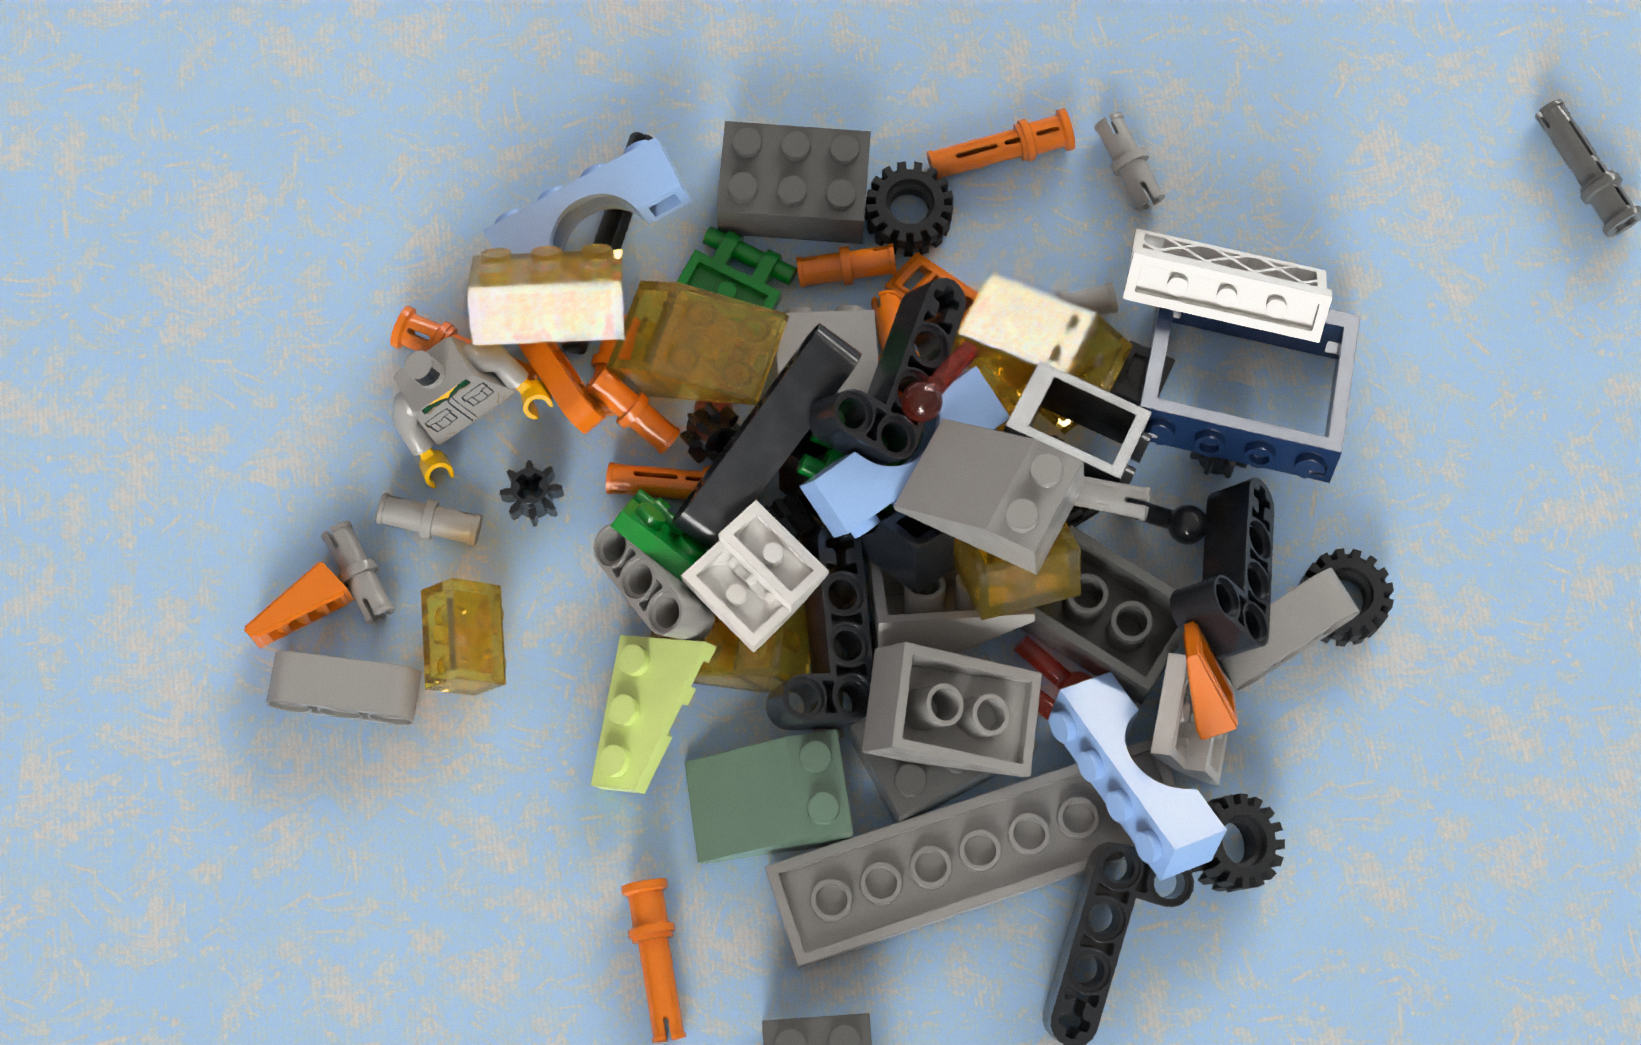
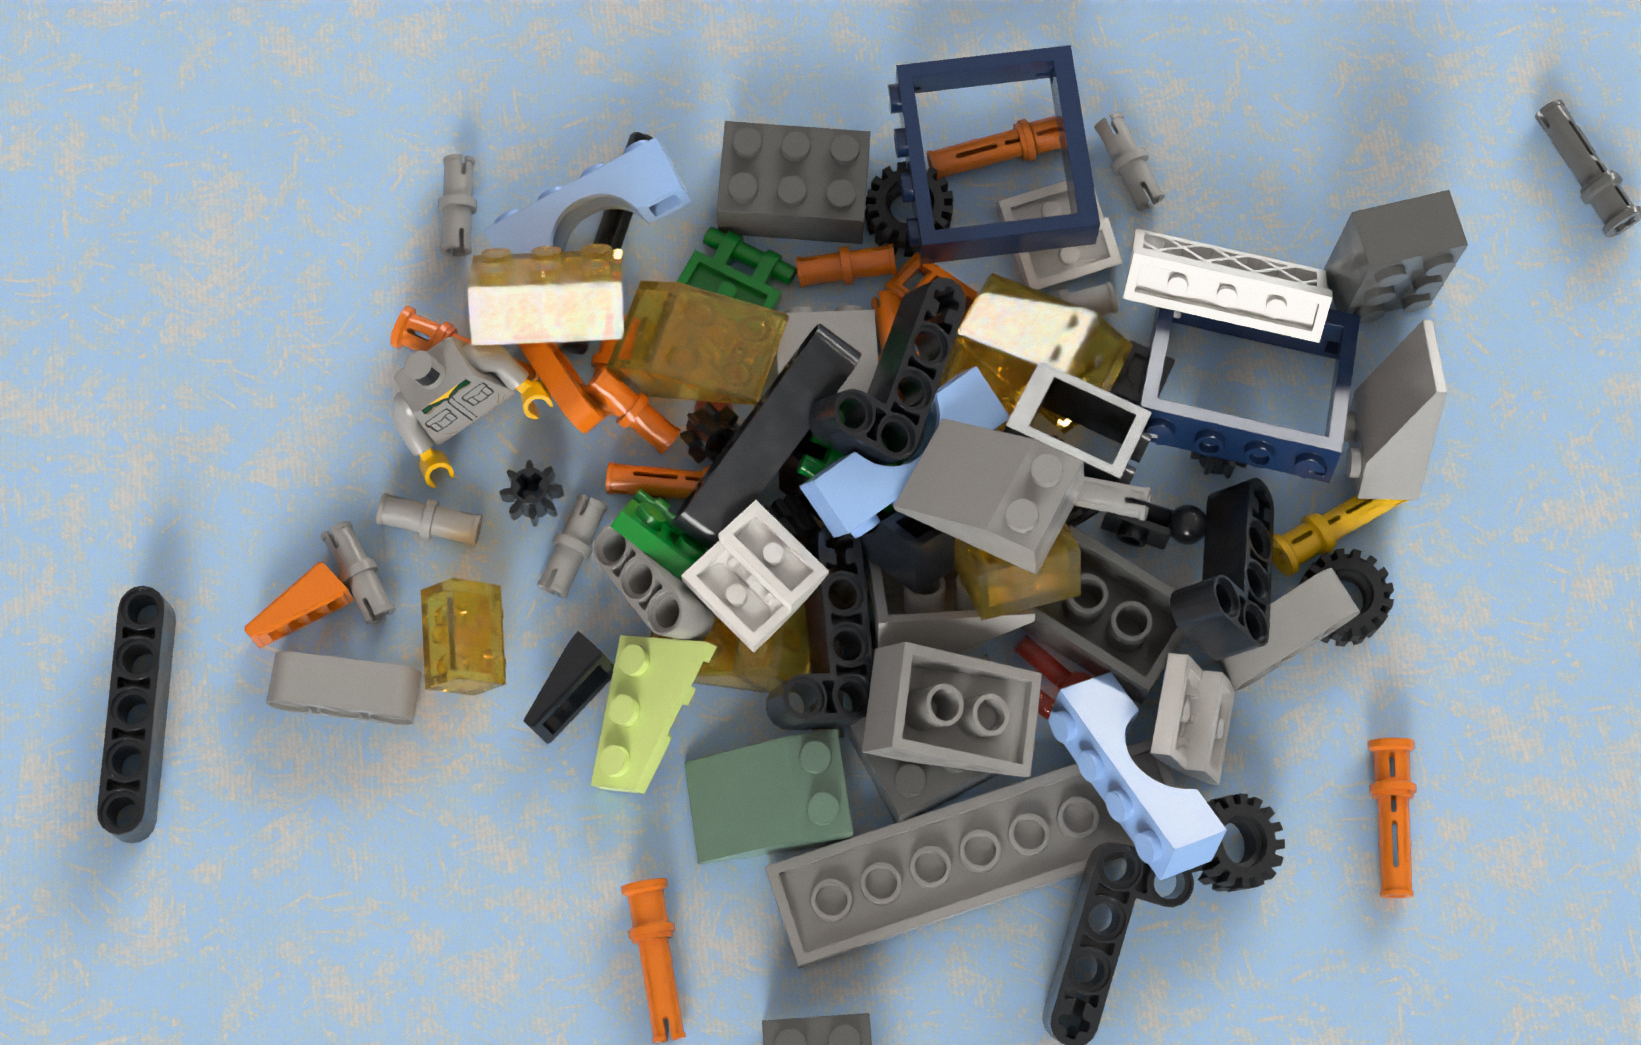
(146, 736): none -> black beam
(457, 205): none -> light grey pin
(569, 688): none -> black slope
(572, 546): none -> light grey pin
(923, 399): clear red bar -> none
(1008, 237): none -> dark blue window
(1058, 265): none -> white slope
(1135, 531): none -> black bracket
(1210, 692): orange slope -> none
(1320, 532): none -> yellow pin
(1395, 256): none -> dark grey brick
(1395, 881): none -> orange pin
(1397, 419): none -> light grey slope

